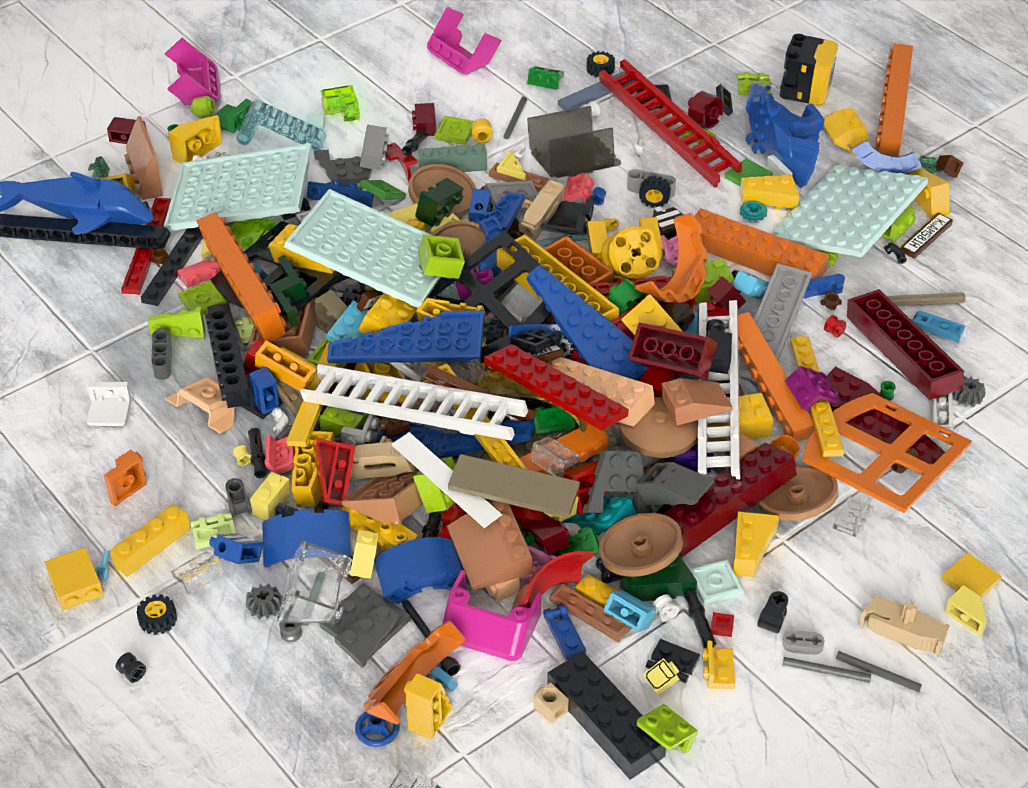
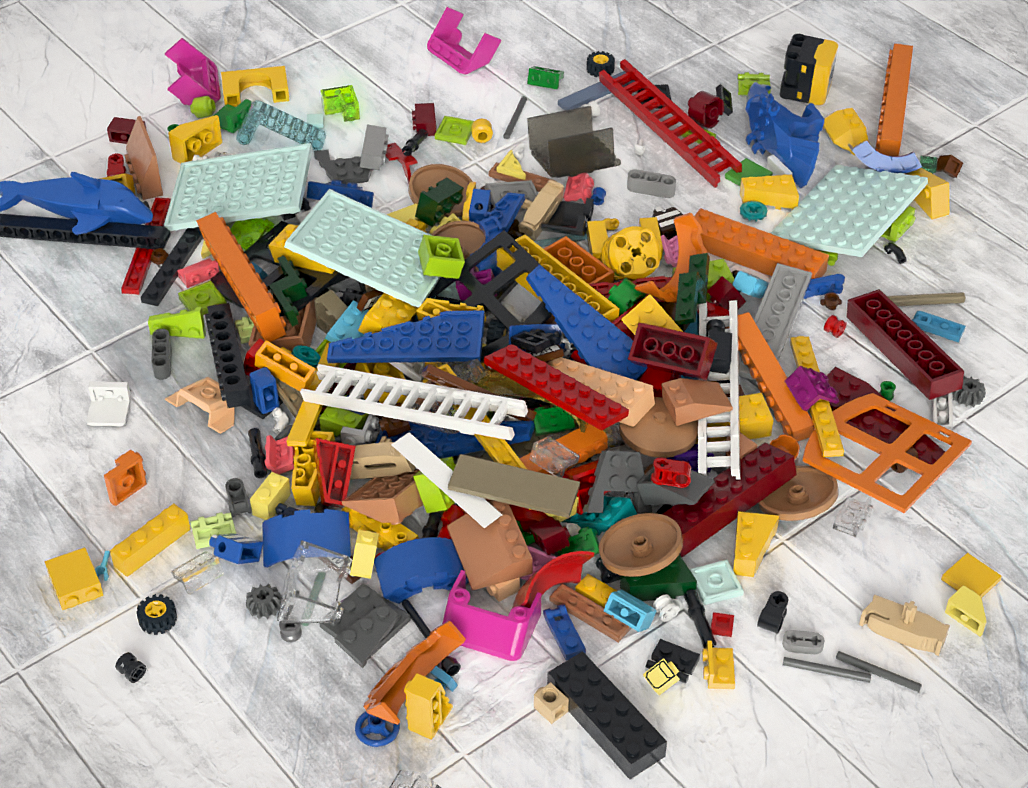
(100, 168): clear green tile -> none
(115, 165): none -> red piece
(242, 455): light yellow axle -> none
(271, 77): none -> yellow arch
(306, 355): none -> teal gear
(382, 189): bright green tile -> none
(464, 158): sand green brick -> none
(465, 216): none -> yellow tile
(649, 196): black wheel -> none
(668, 728): lime bracket -> none
(673, 473): none -> red piece
(692, 289): none -> dark green bracket
(926, 235): tile -> none

